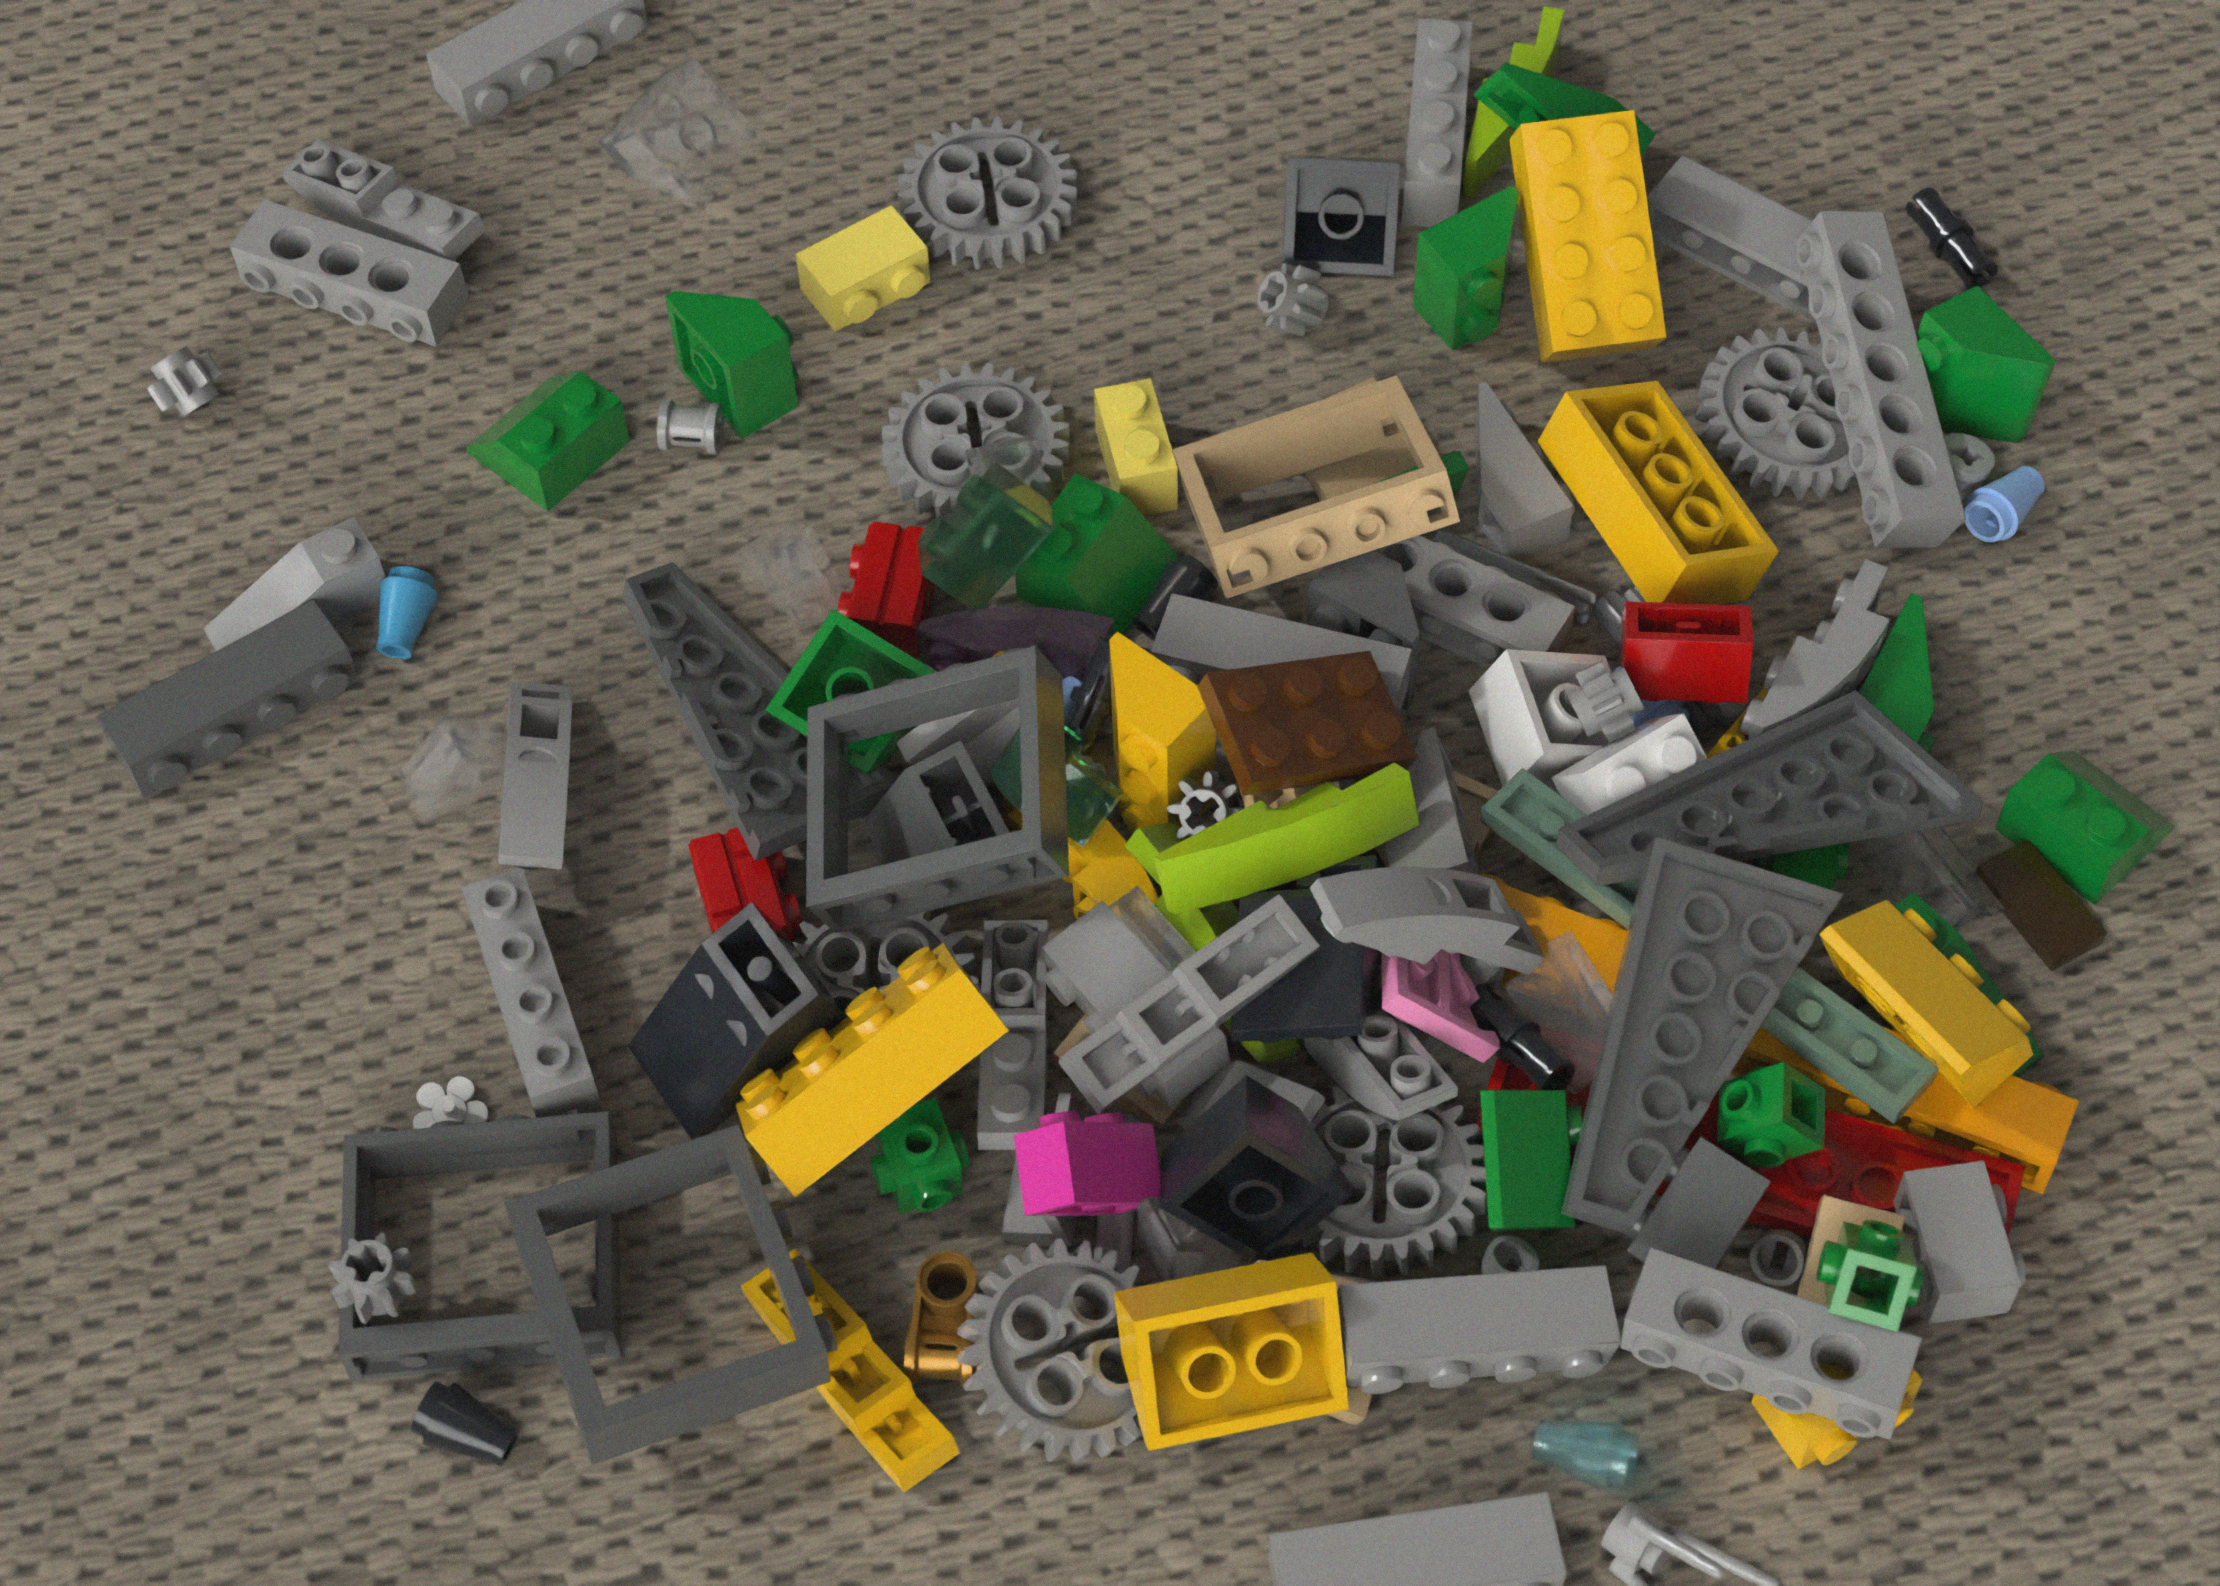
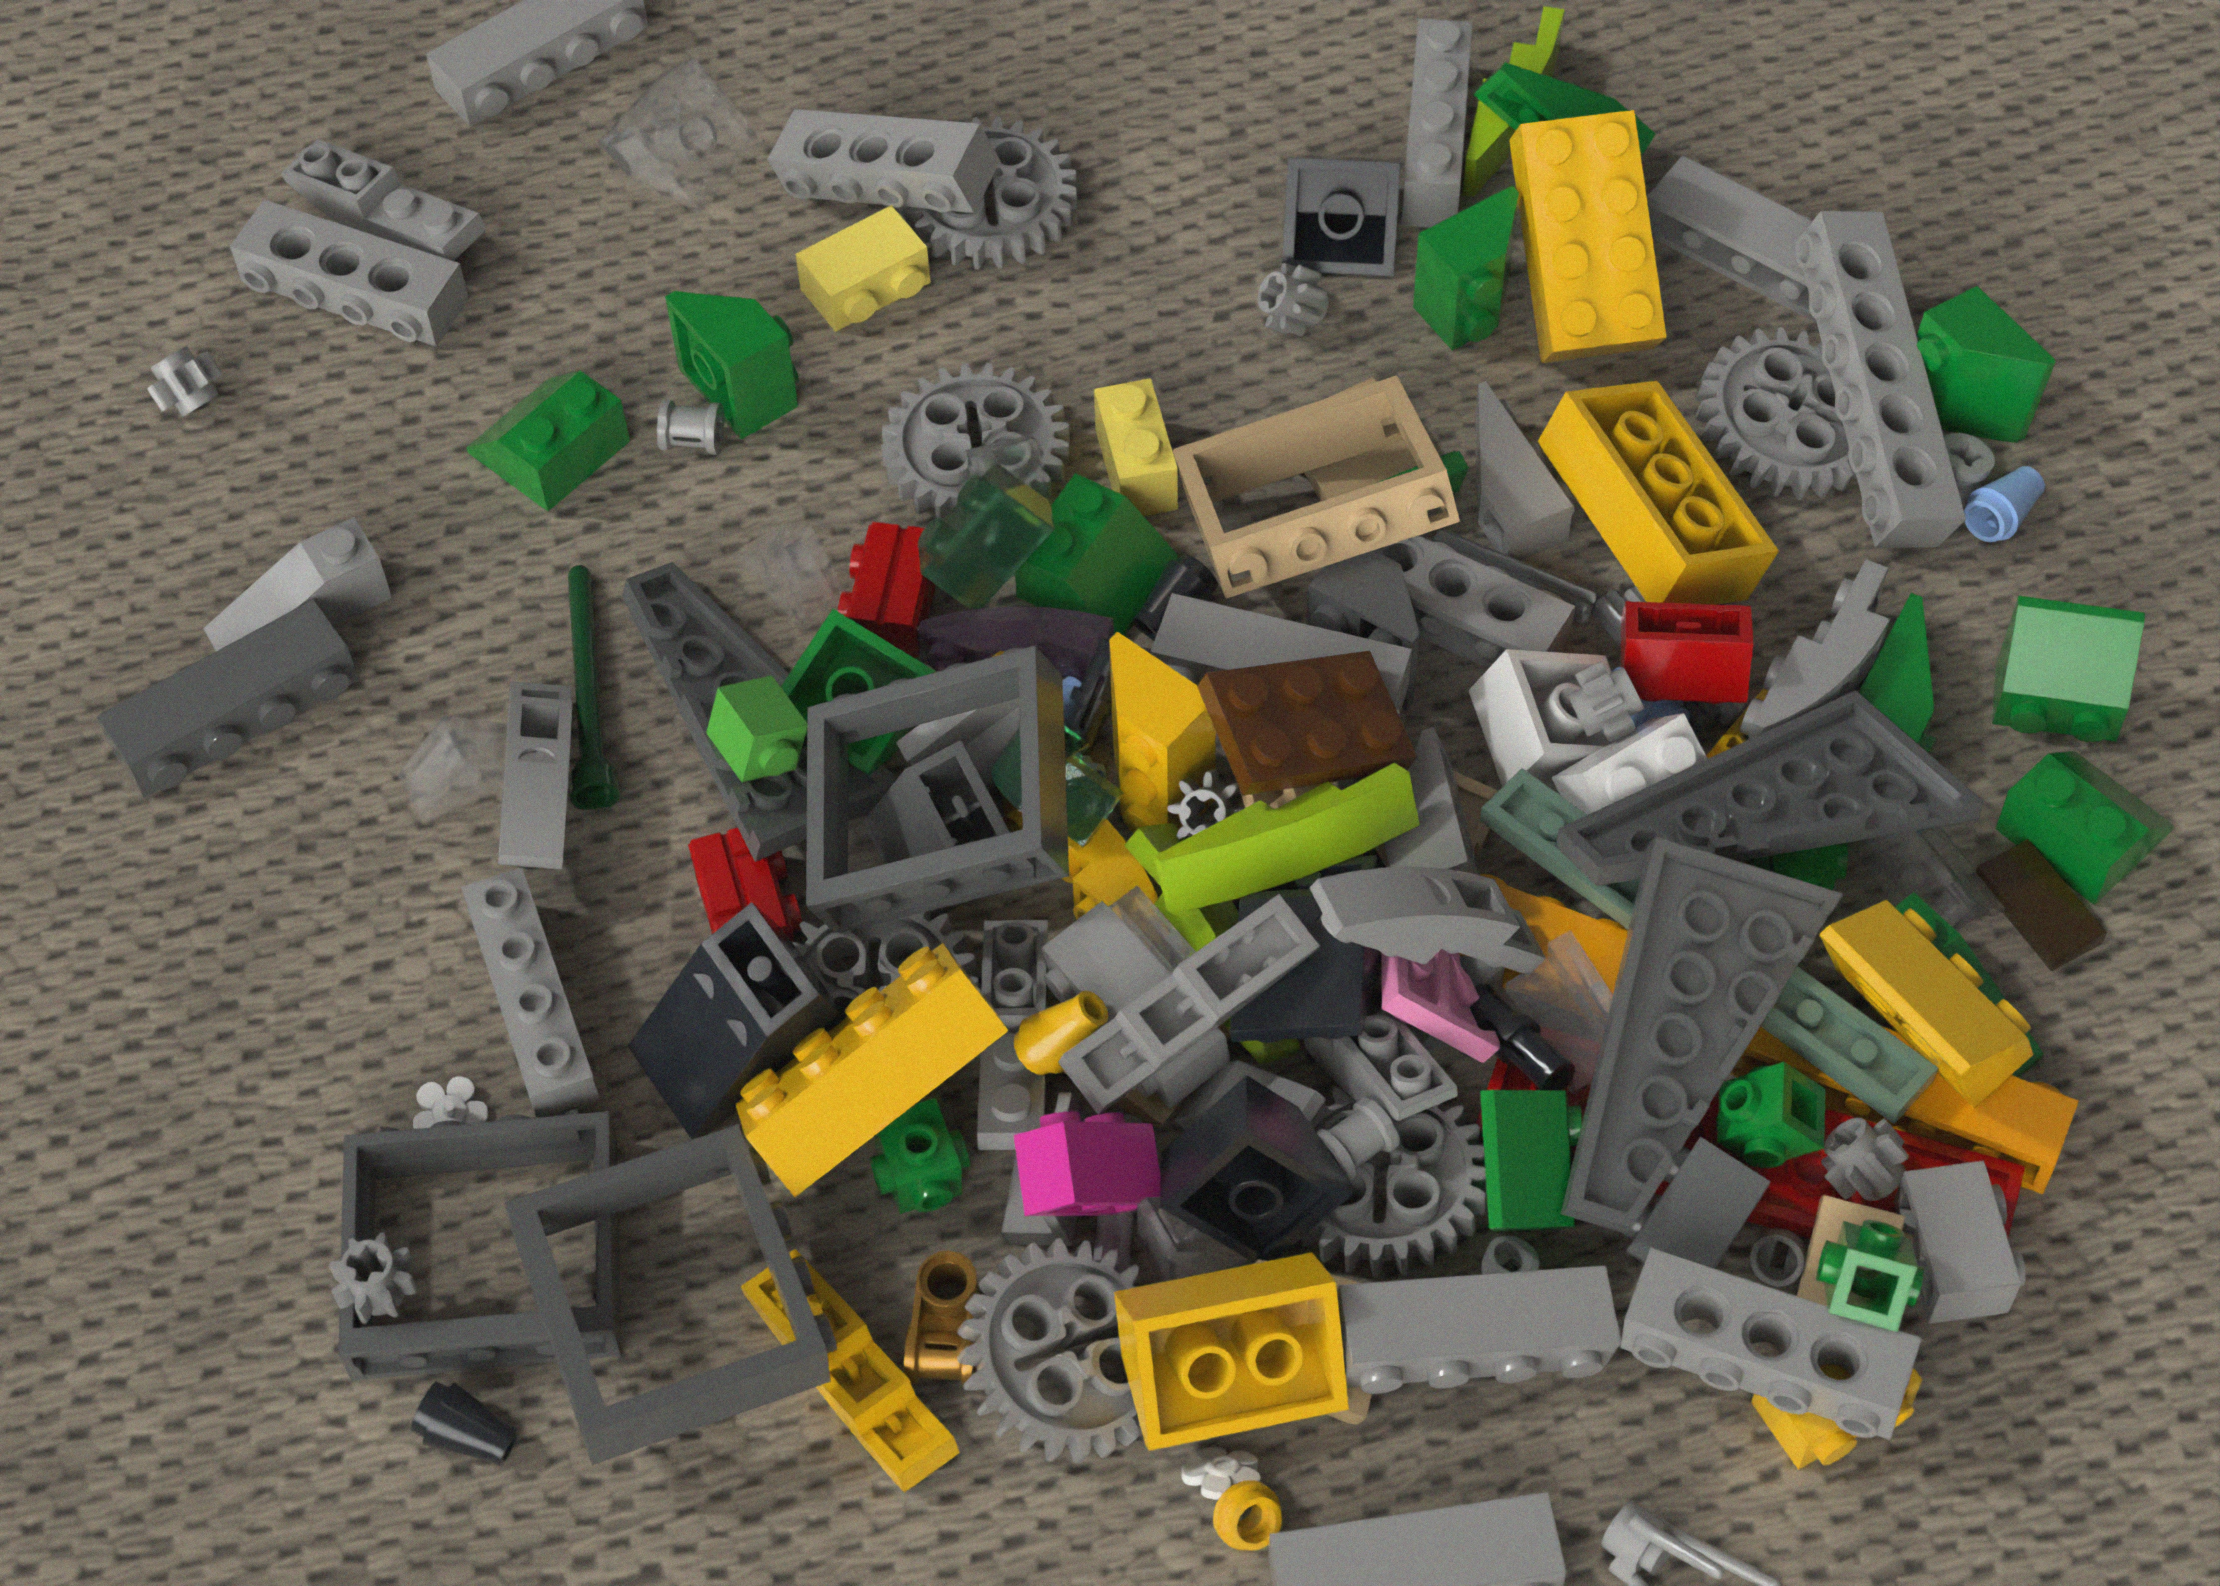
(404, 608): dark azure cone -> none
(593, 779): none -> dark green piece
(757, 728): none -> bright green brick
(884, 160): none -> light grey brick
(1056, 1030): none -> yellow cone
(1219, 1471): none -> white plant
(1263, 1519): none -> yellow plate
(1360, 1136): none -> light grey bush
(1588, 1450): clear light blue cone -> none
(1864, 1159): none -> light grey gear
(1951, 238): black pin -> none
(2067, 669): none -> slope

